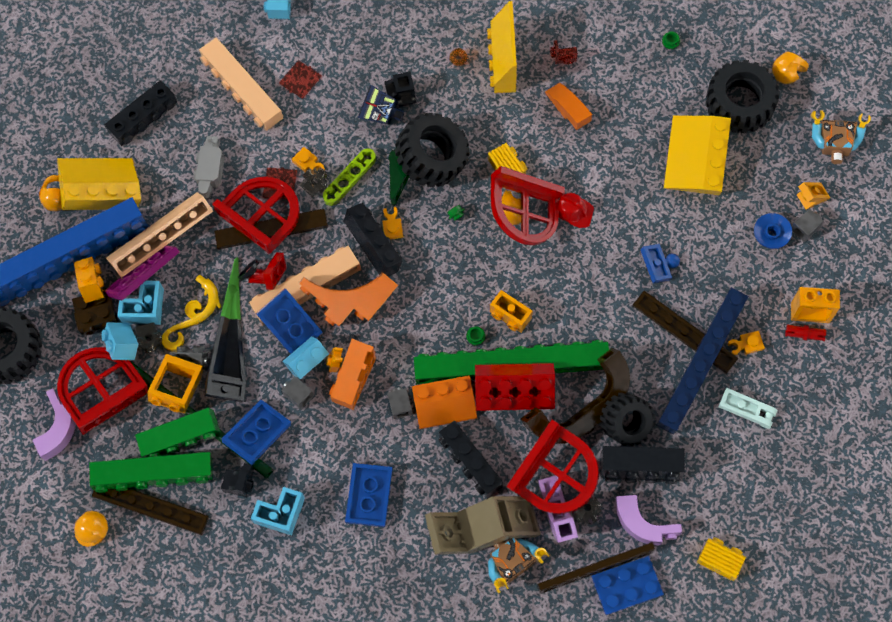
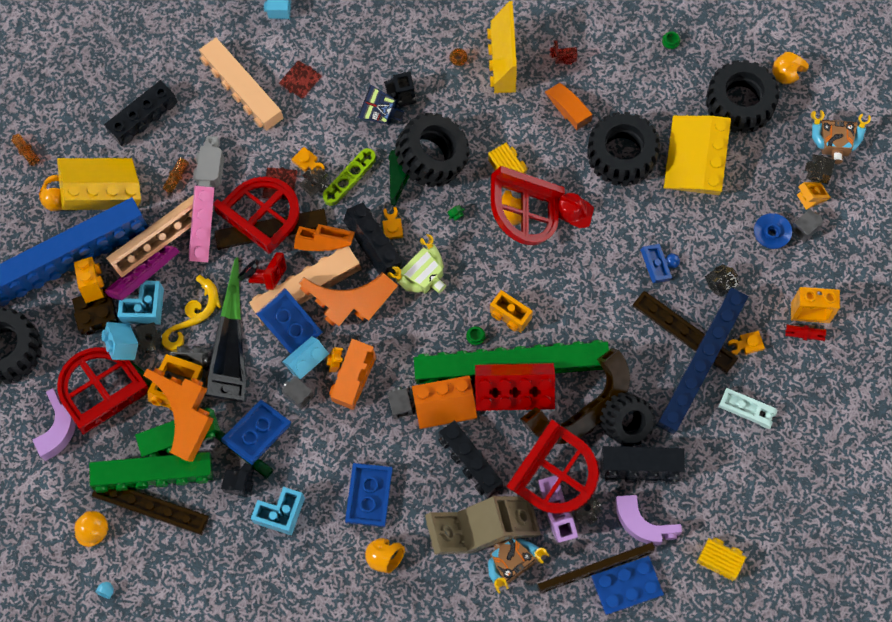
(25, 149): none -> clear orange axle
(105, 590): none -> medium azure hinge
(175, 175): none -> clear orange axle
(190, 423): none -> orange arch
(201, 224): none -> bright pink plate
(323, 238): none -> orange slope
(379, 555): none -> light orange helmet
(422, 270): none -> yellowish green torso
(627, 127): none -> black tyre
(722, 279): none -> clear smoke brick
(819, 169): none -> clear smoke brick

